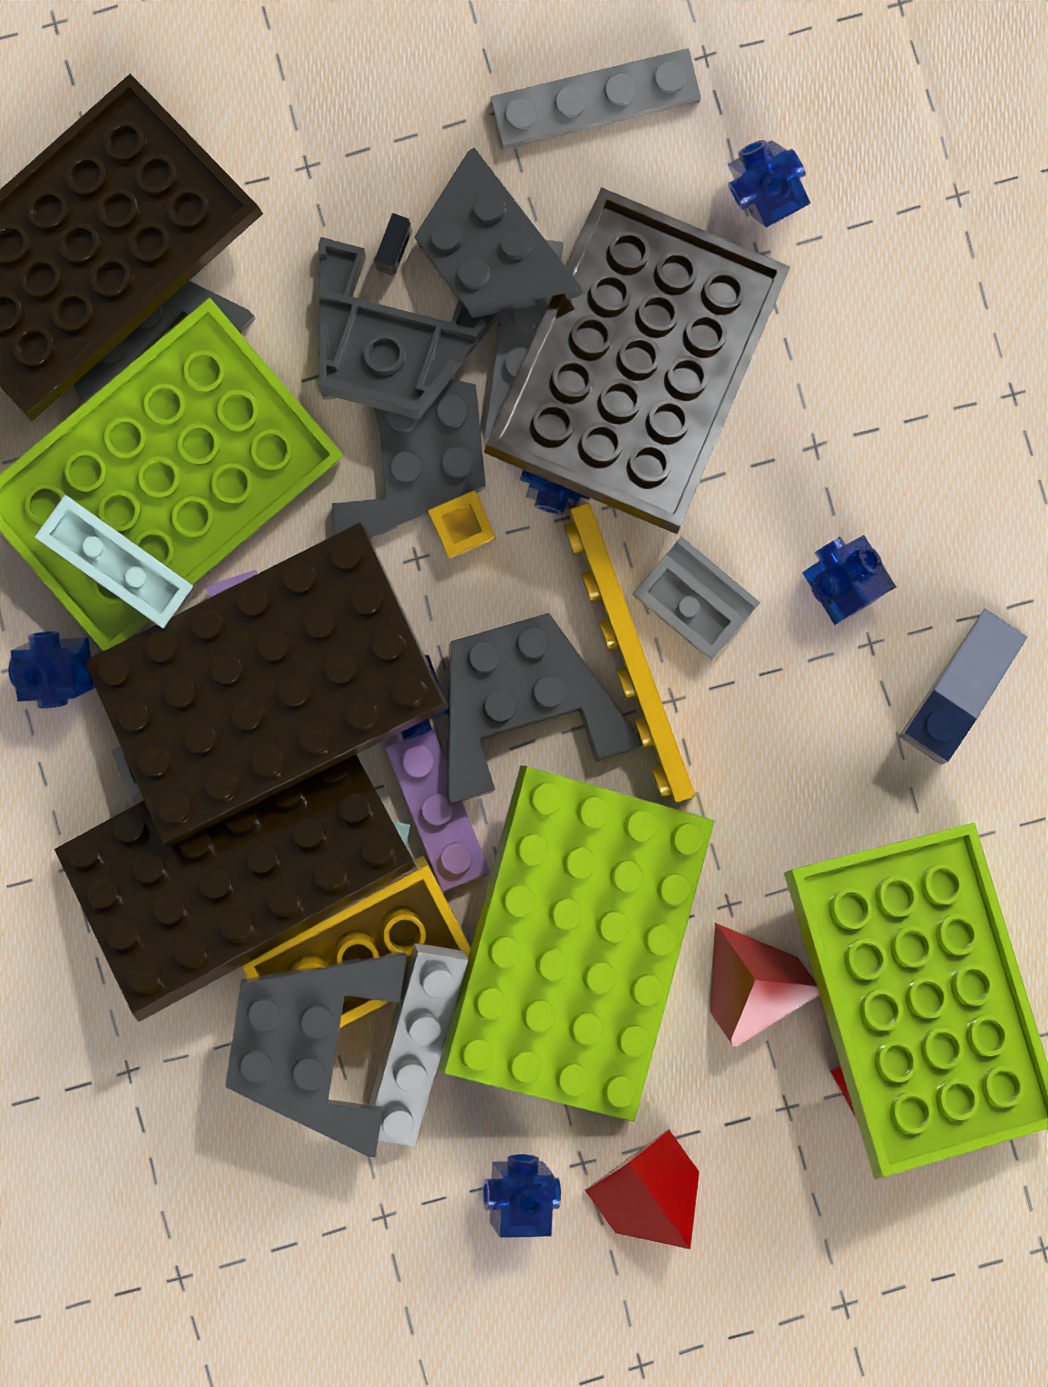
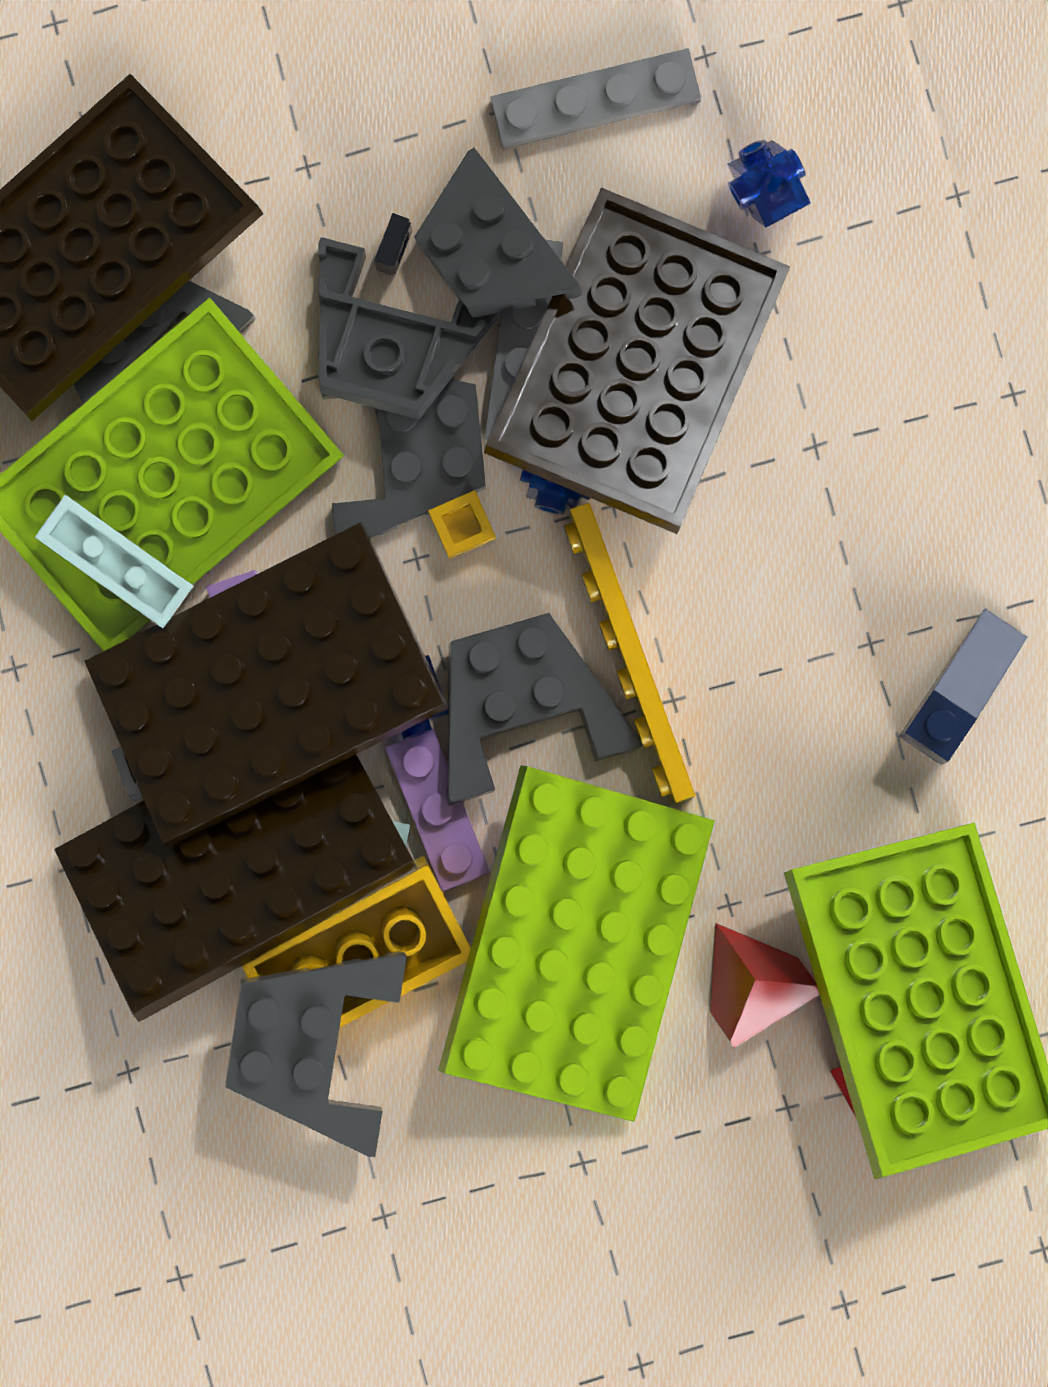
(50, 669): clear blue brick -> none
(416, 1040): light grey plate -> none
(521, 1197): clear blue brick -> none
(651, 1194): red slope -> none
(696, 598): light grey plate -> none
(848, 577): clear blue brick -> none

